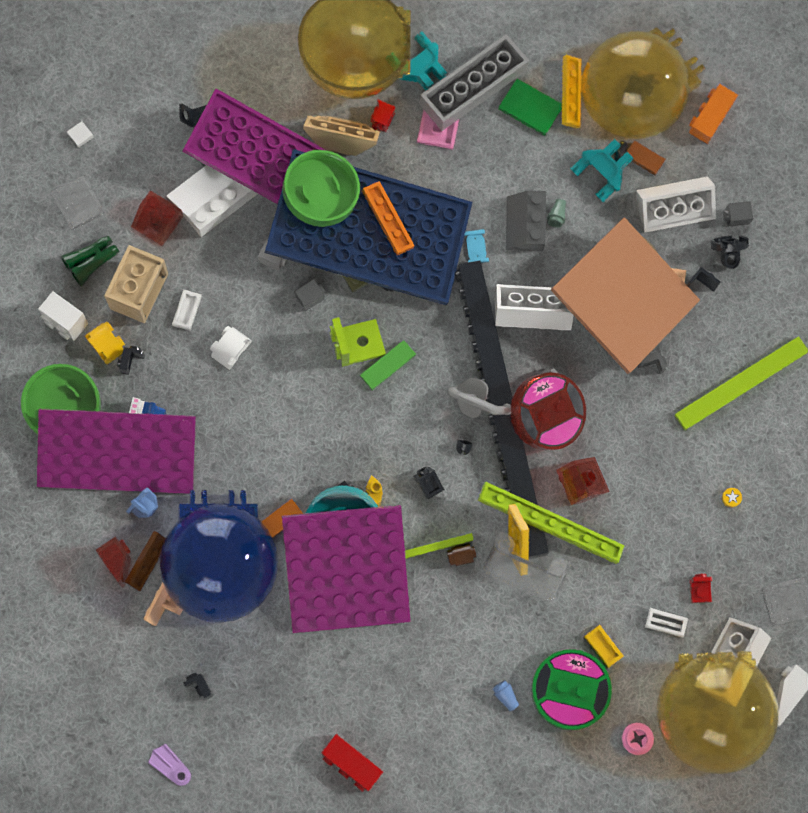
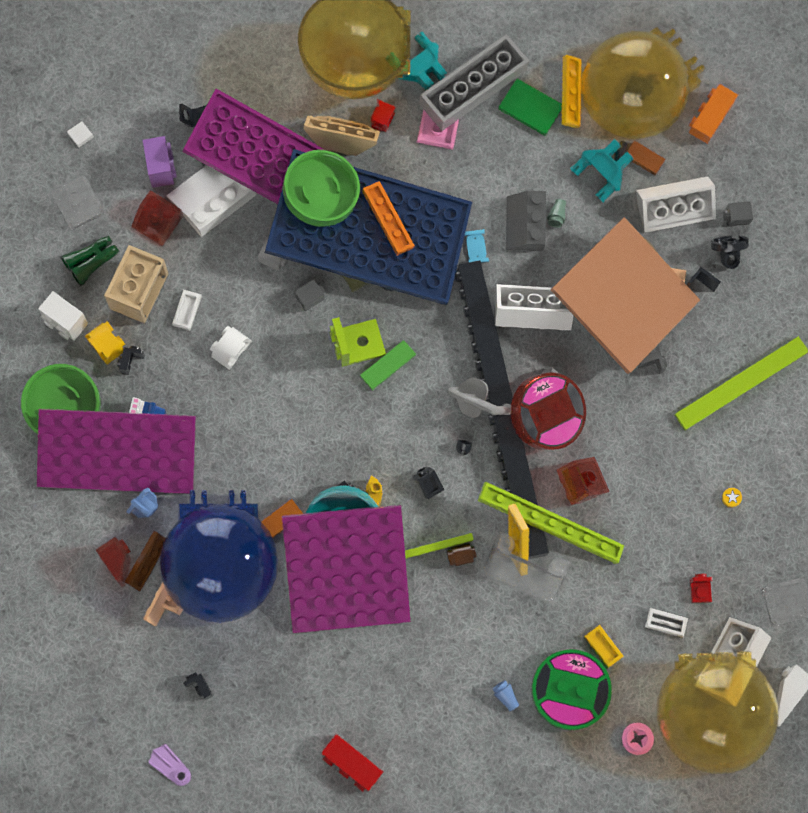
(159, 161): none -> medium lavender brick

